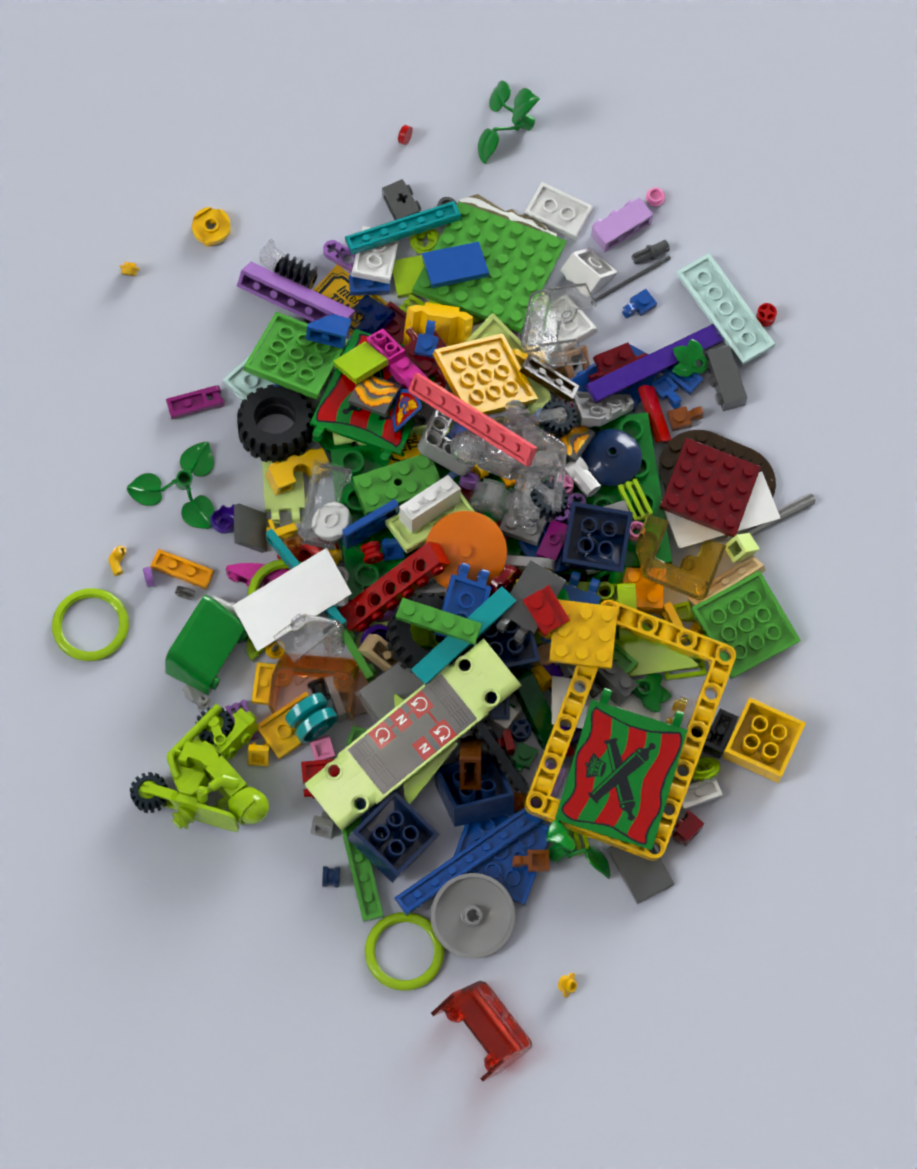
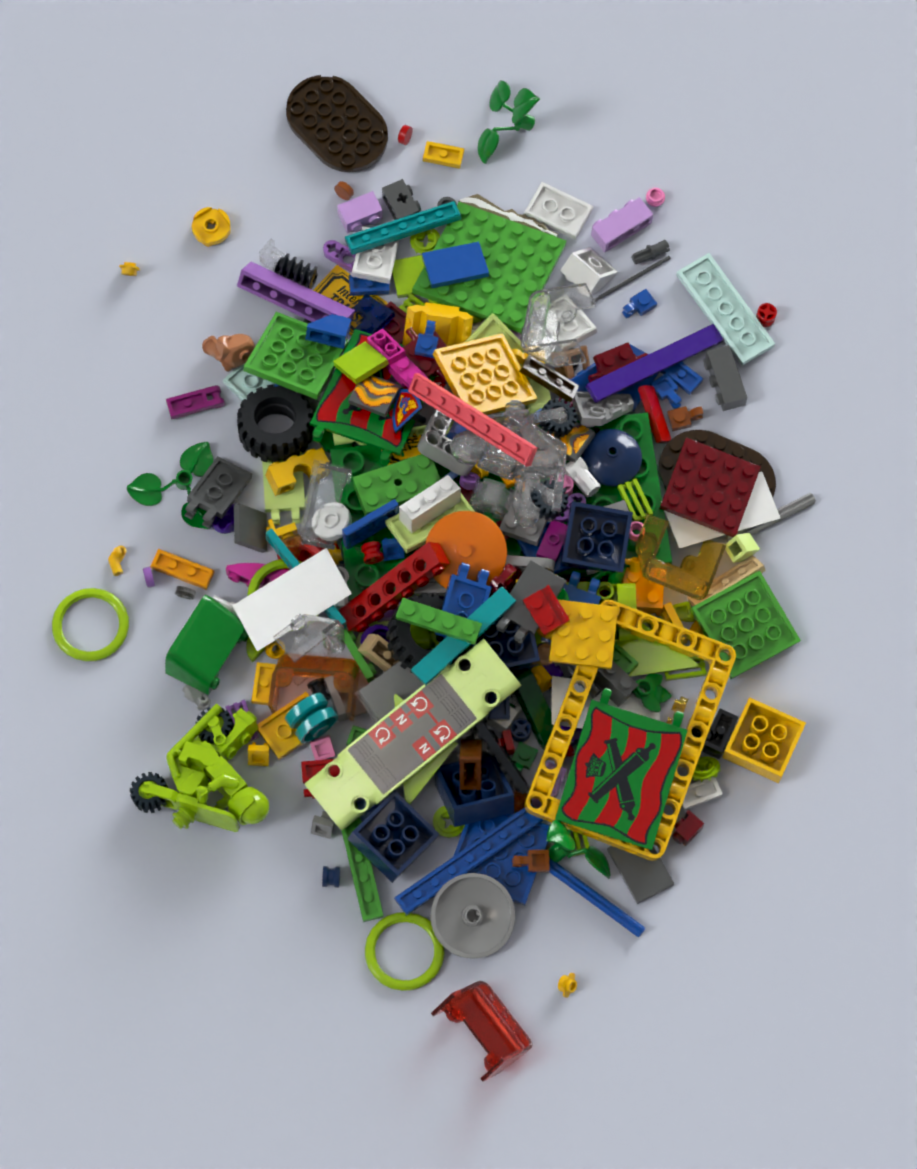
(217, 490): none -> dark grey tile
(229, 350): none -> nougat head
(337, 123): none -> dark brown plate
(344, 190): none -> dark orange tile
(360, 212): none -> lavender brick
(439, 824): none -> lime gear
(443, 154): none -> yellow plate
(595, 898): none -> blue axle
(634, 564): none -> yellow hand
(687, 357): green plate -> none

